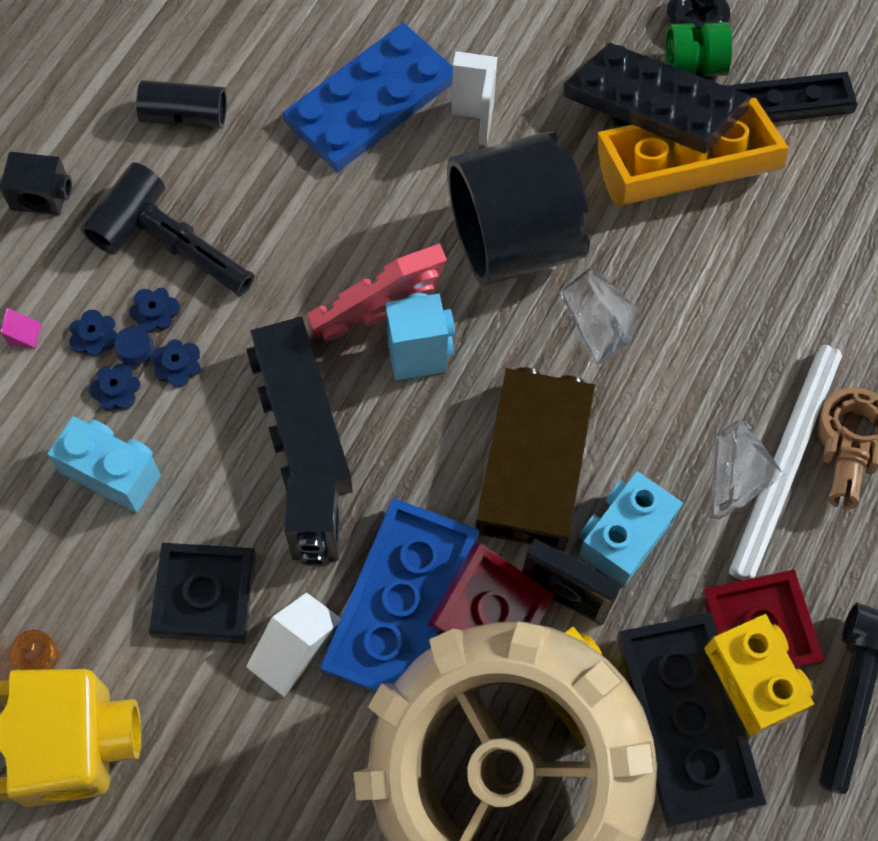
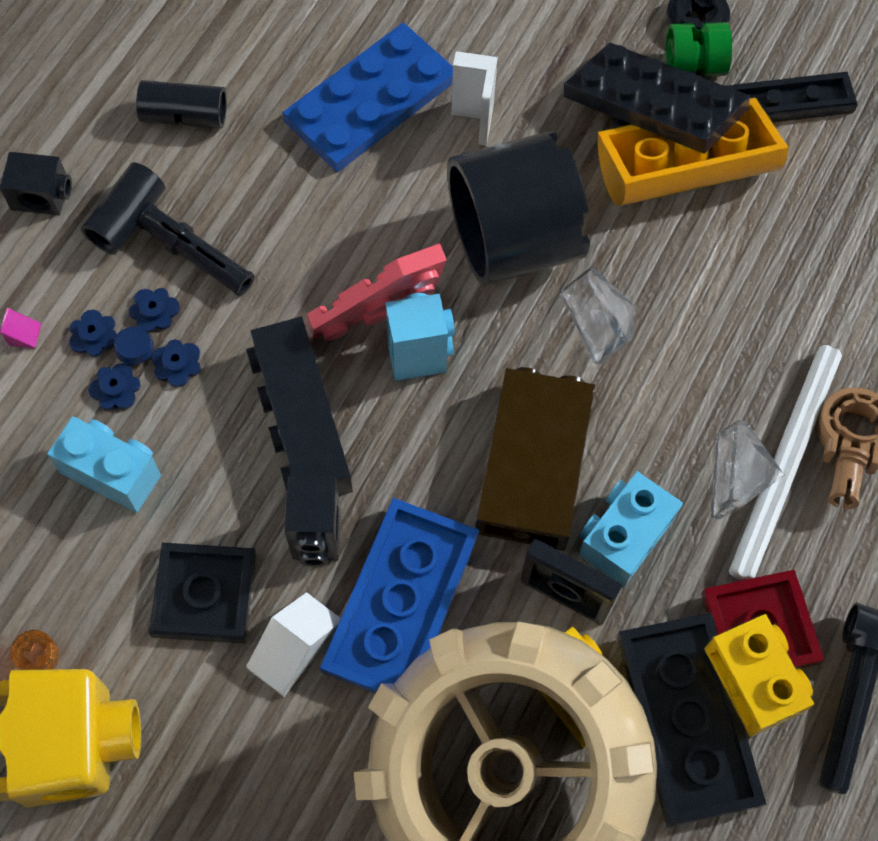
(489, 592): dark red plate -> none

